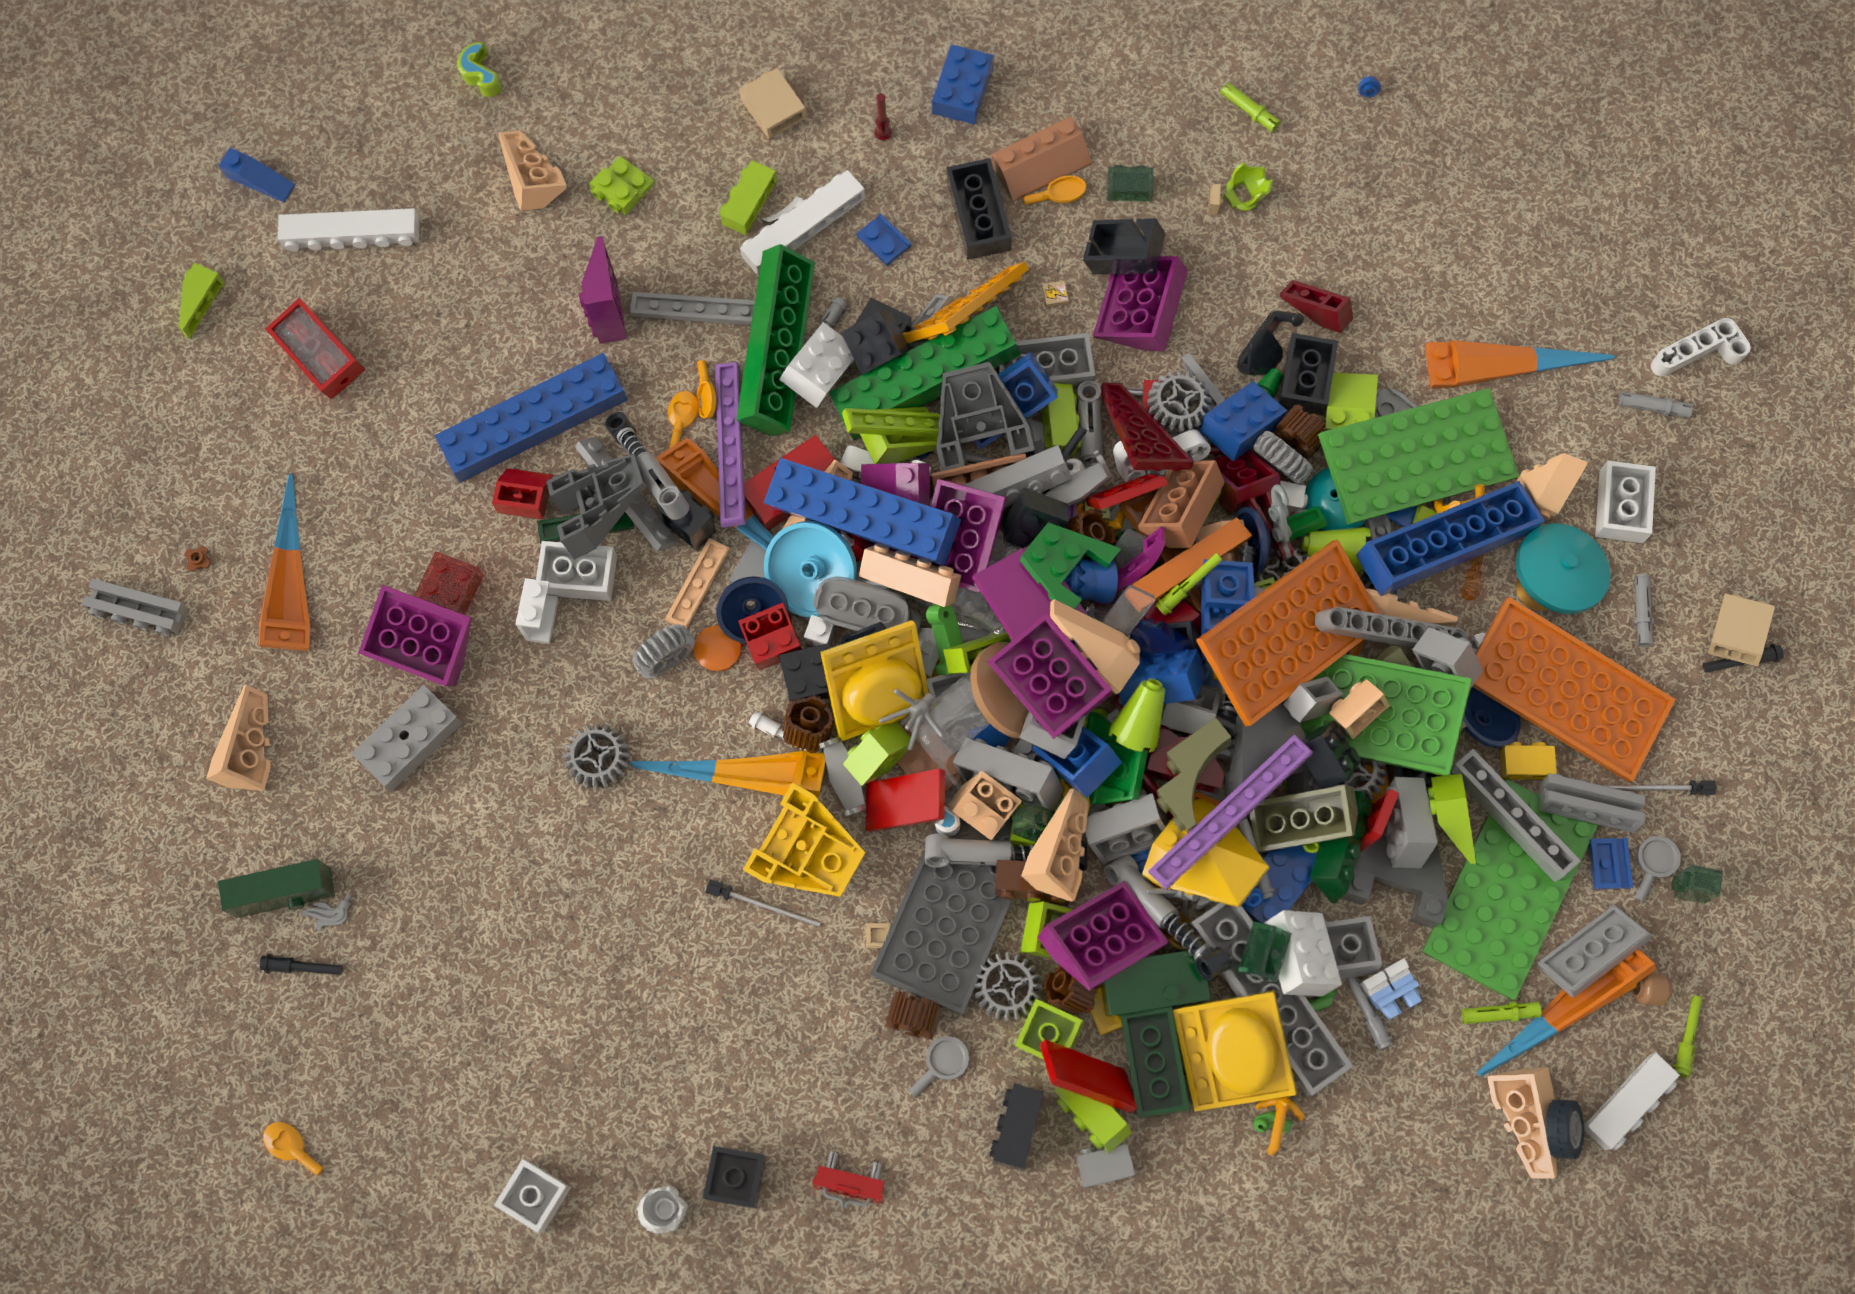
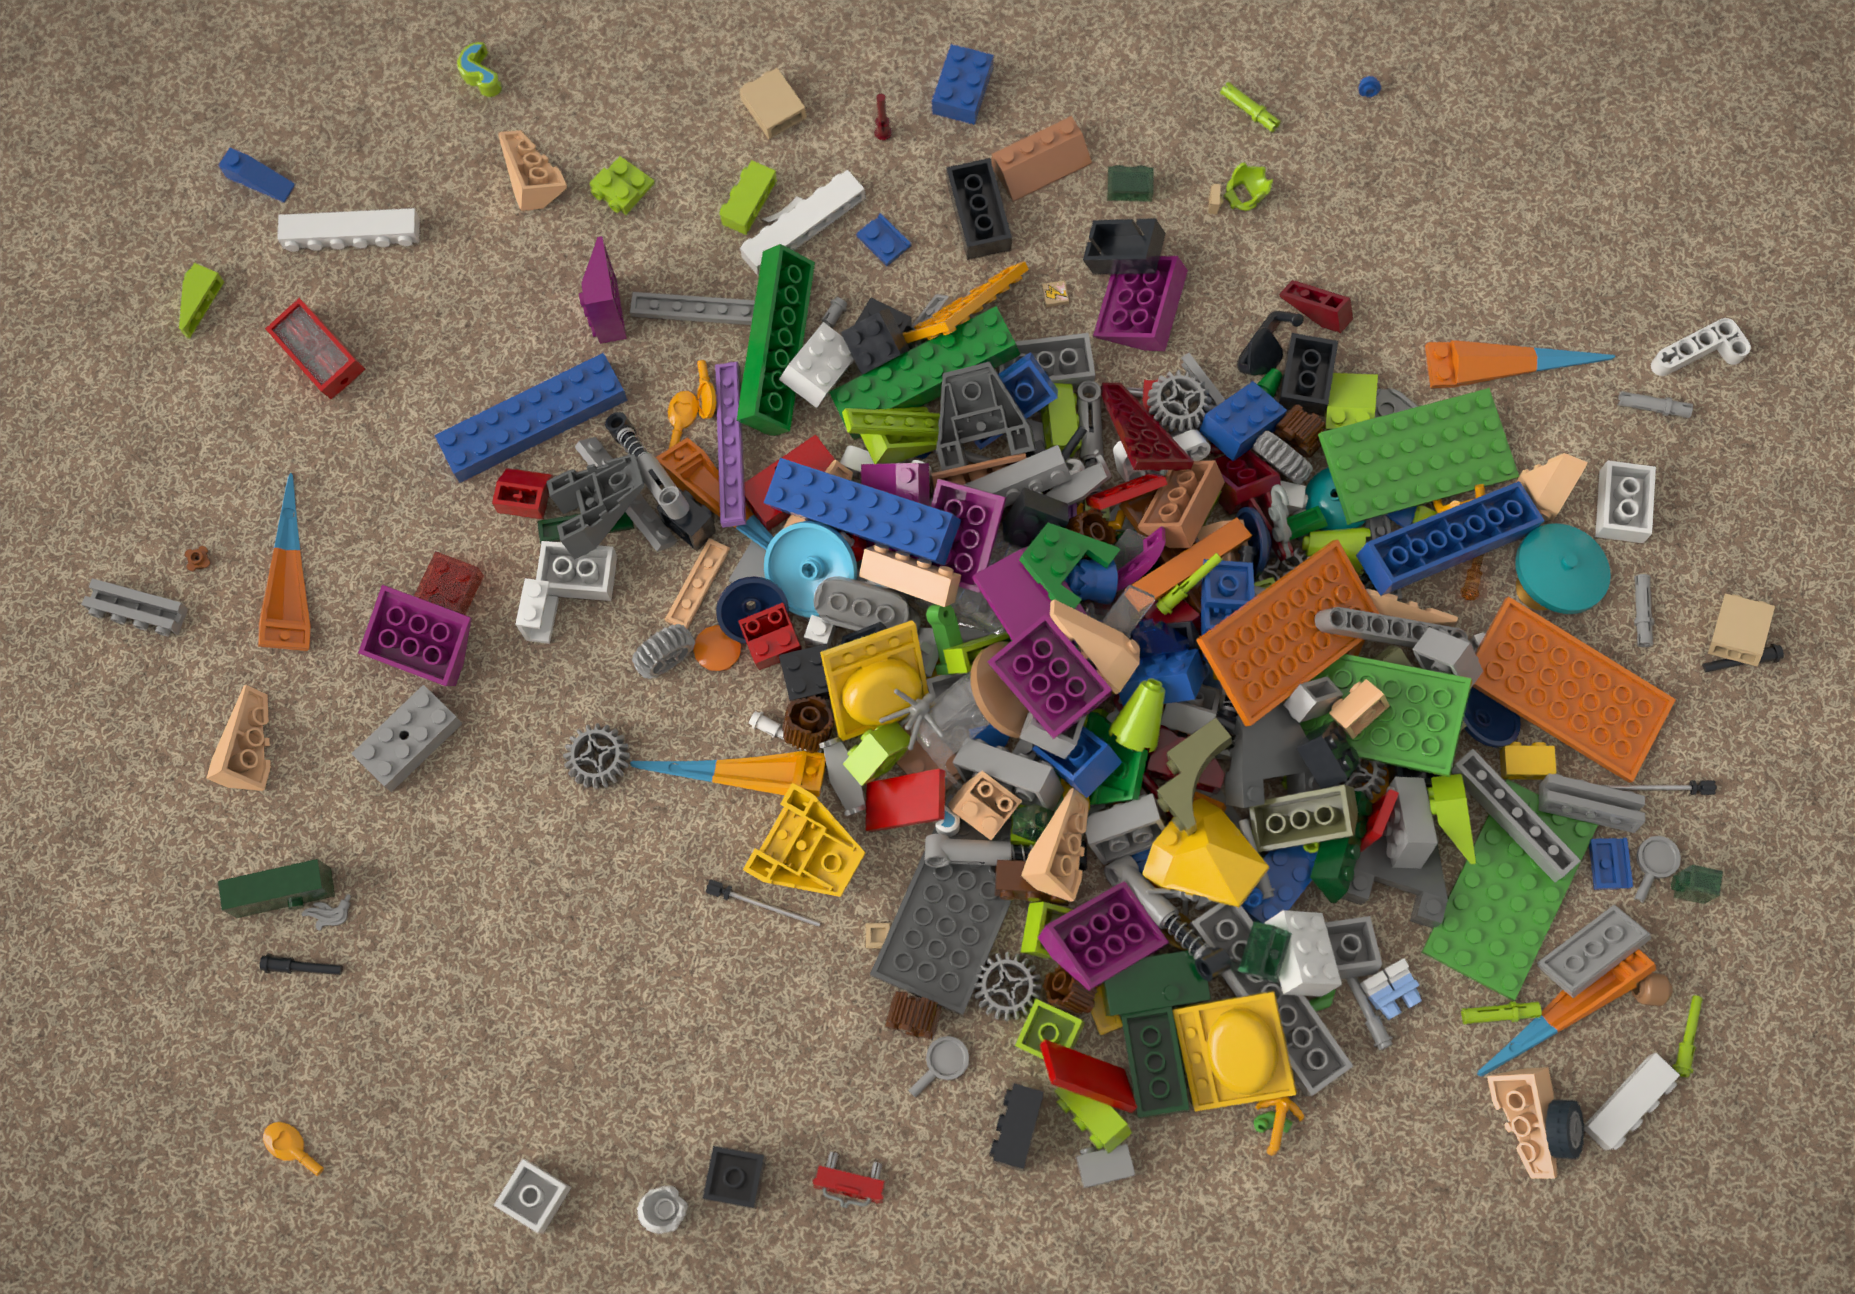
(1061, 190): light orange piece -> none
(1230, 812): medium lavender tile -> none

